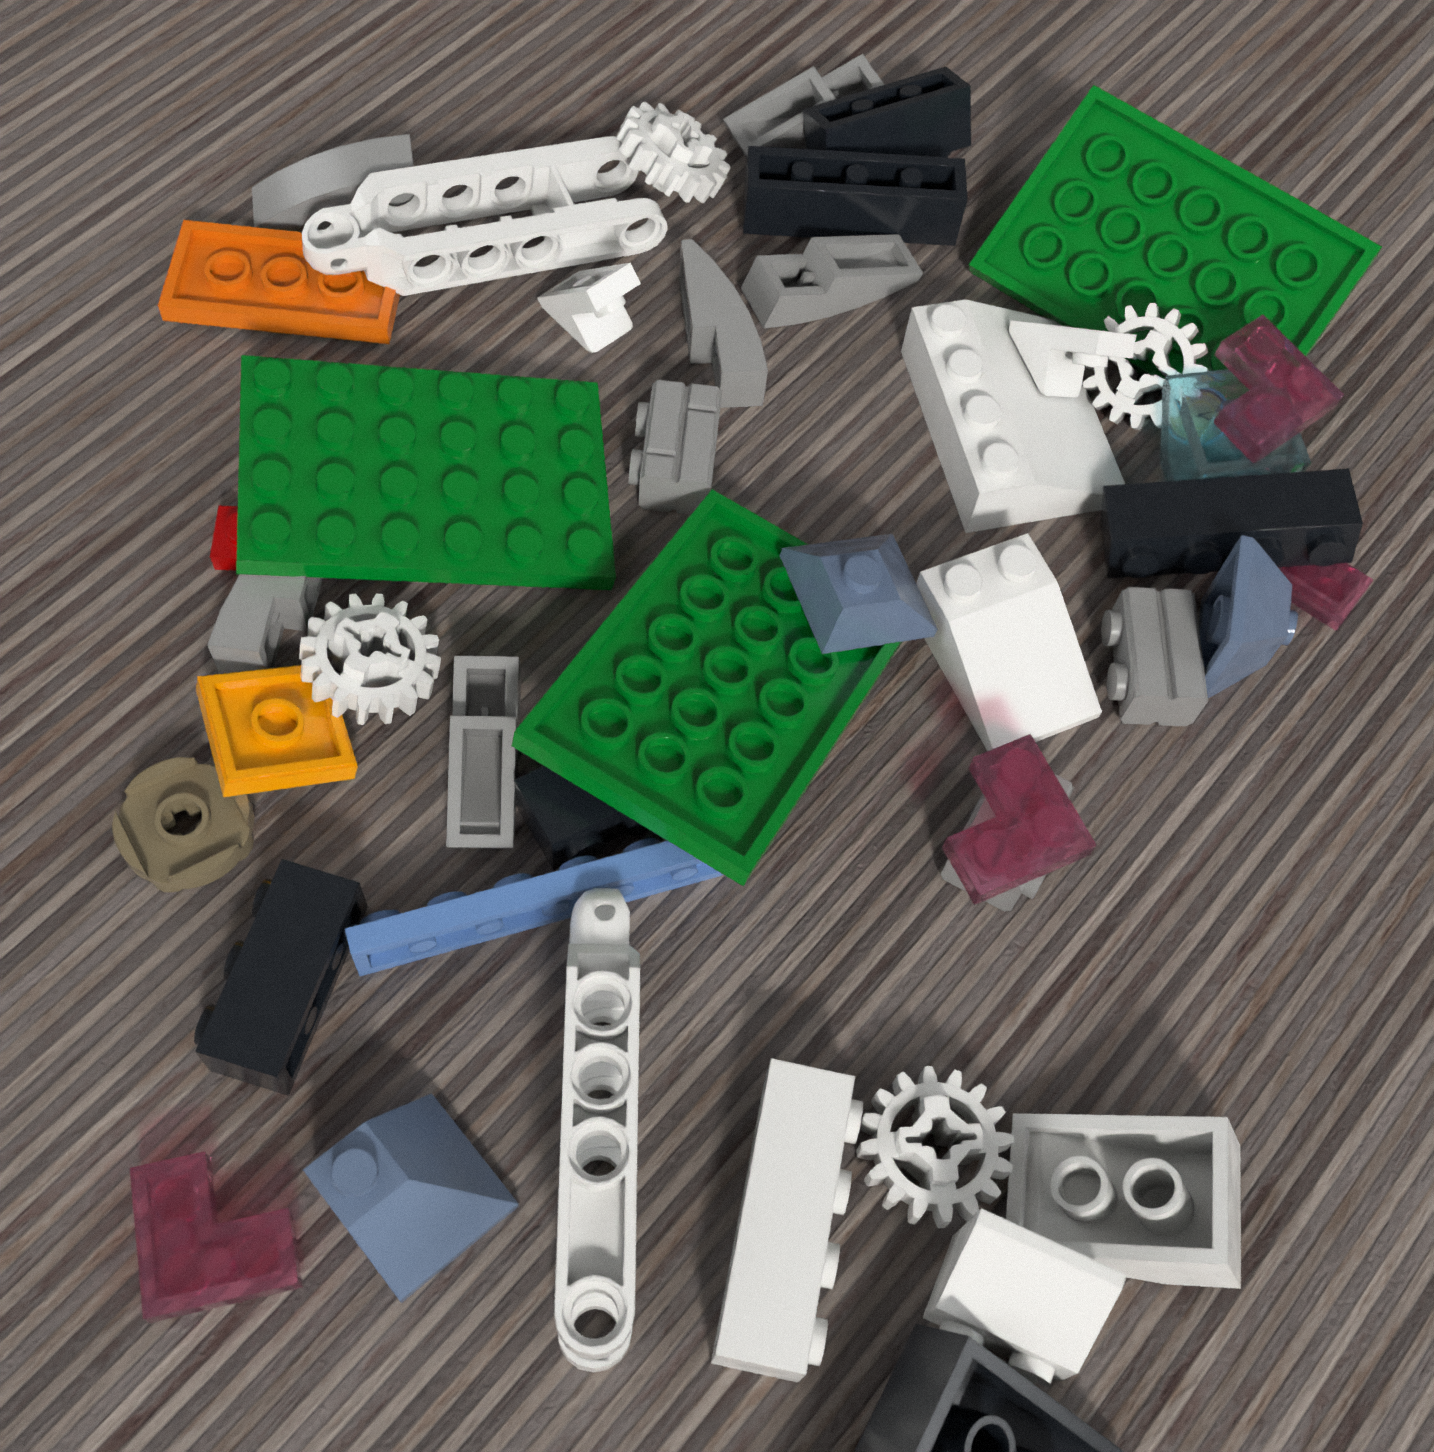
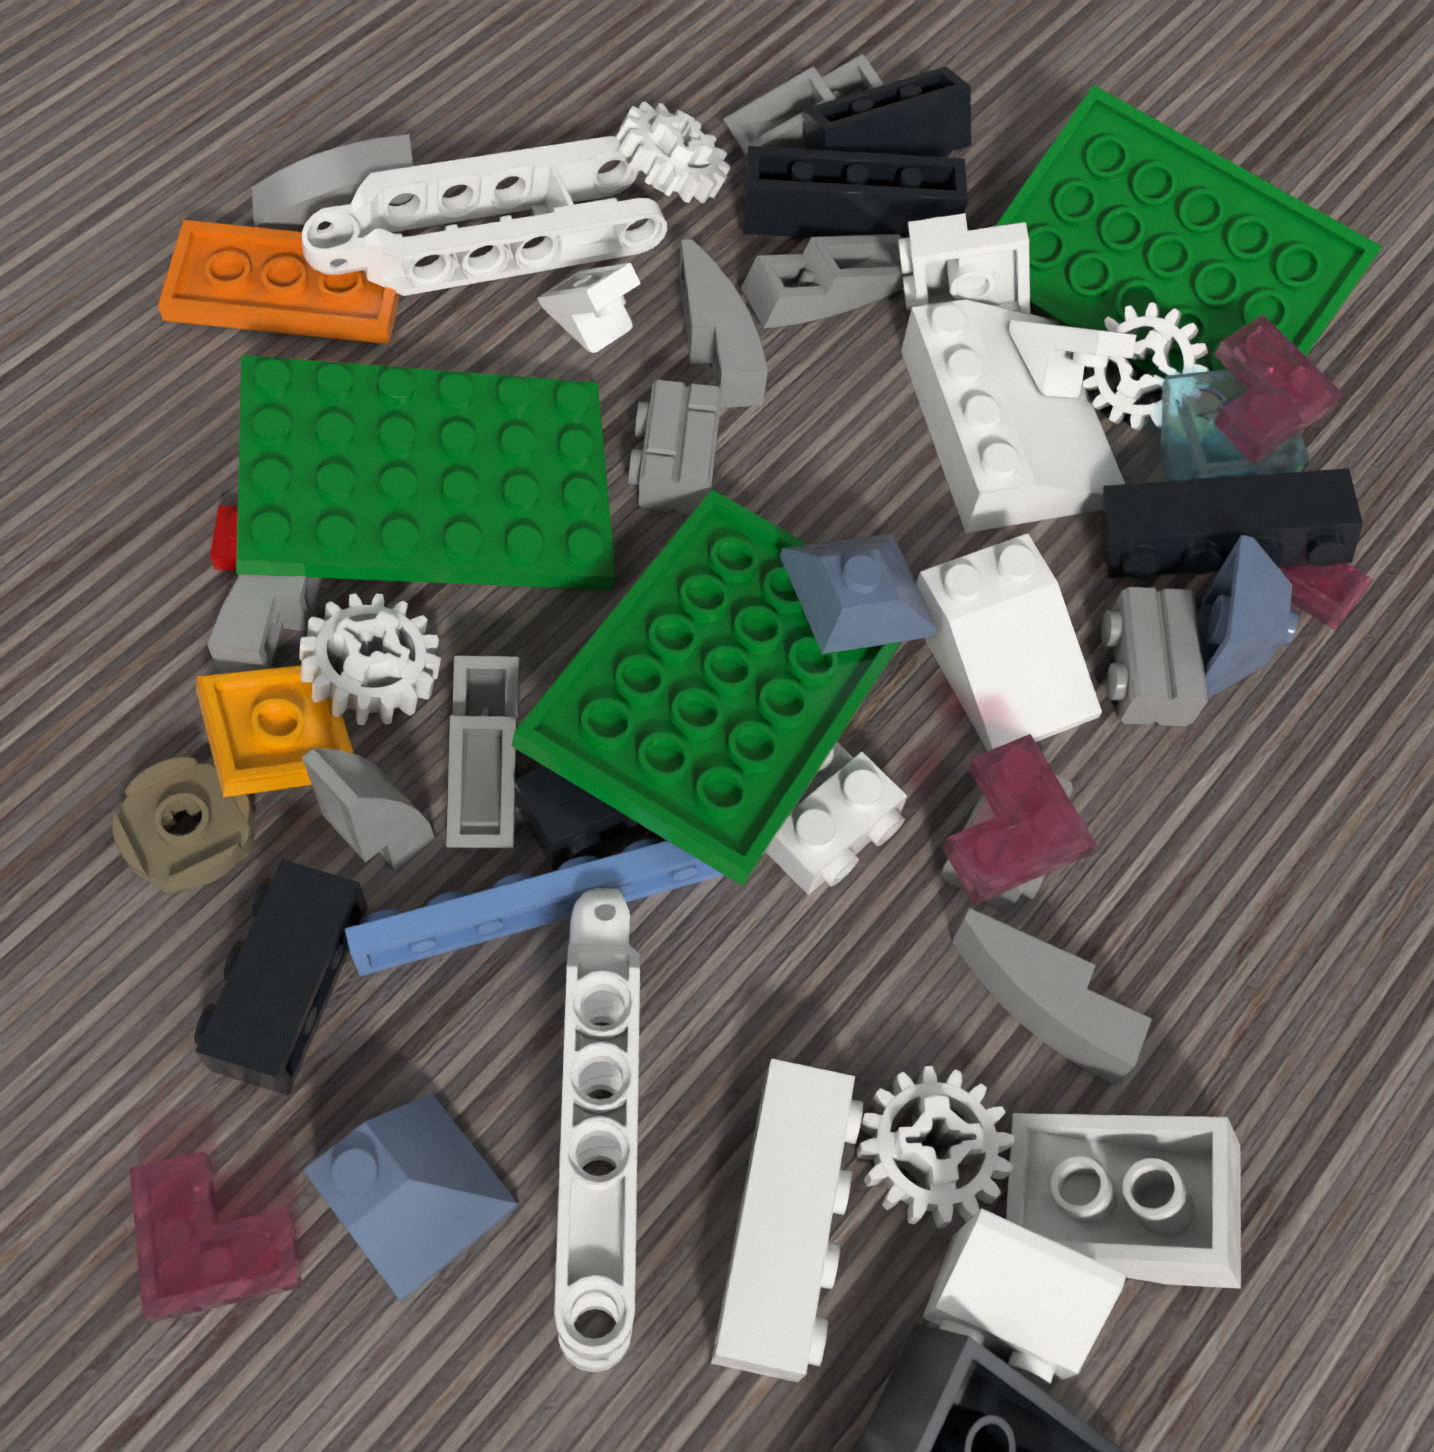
(366, 806): none -> light grey slope
(836, 818): none -> white plate
(966, 264): none -> white plate
(1051, 996): none -> light grey slope

